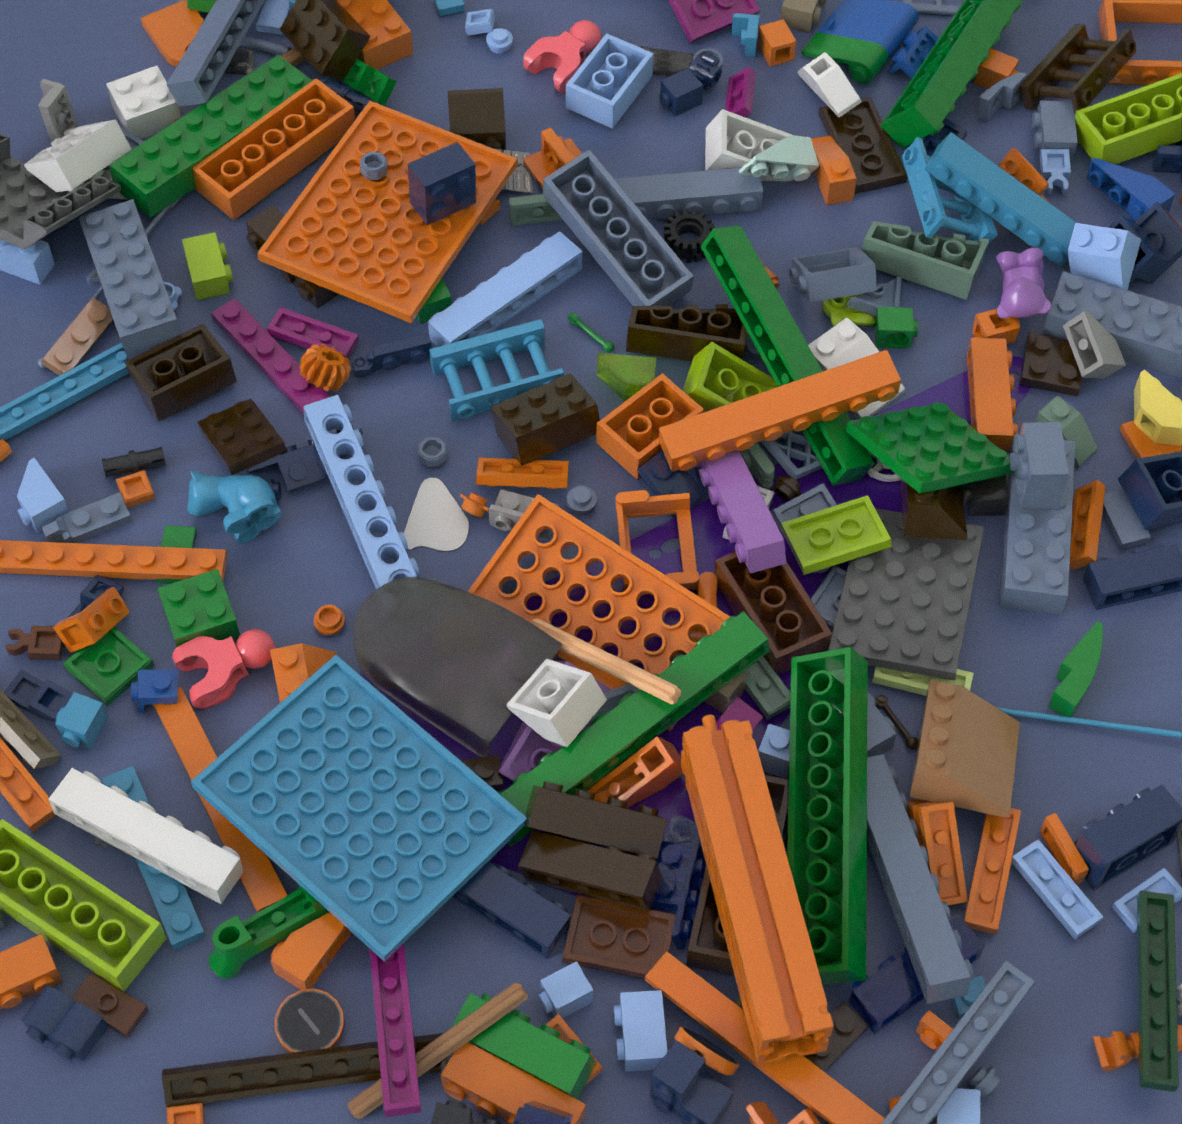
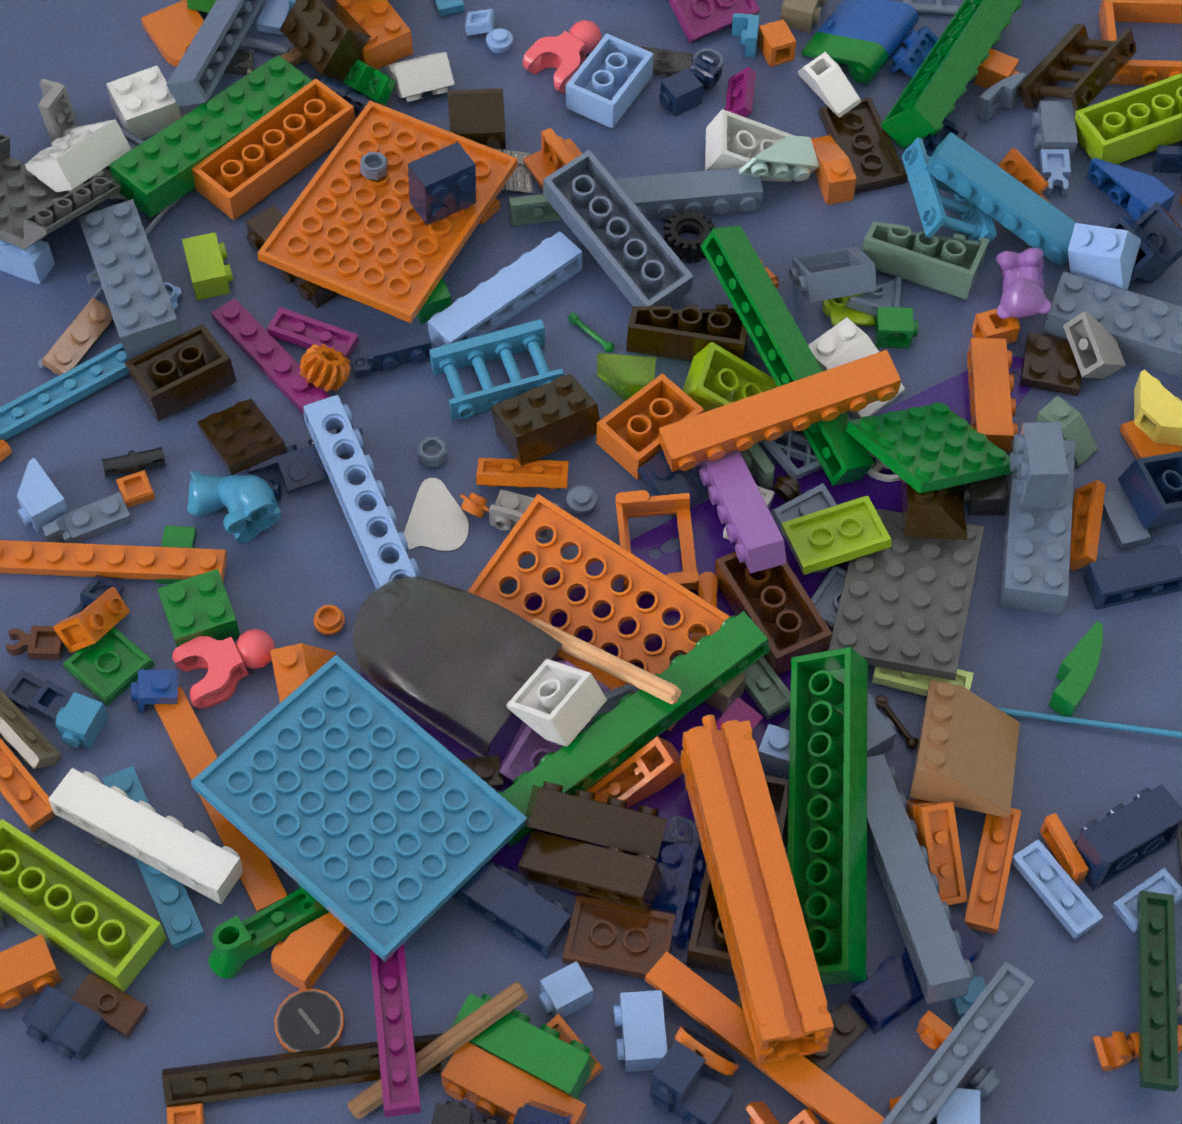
(421, 75): none -> white slope

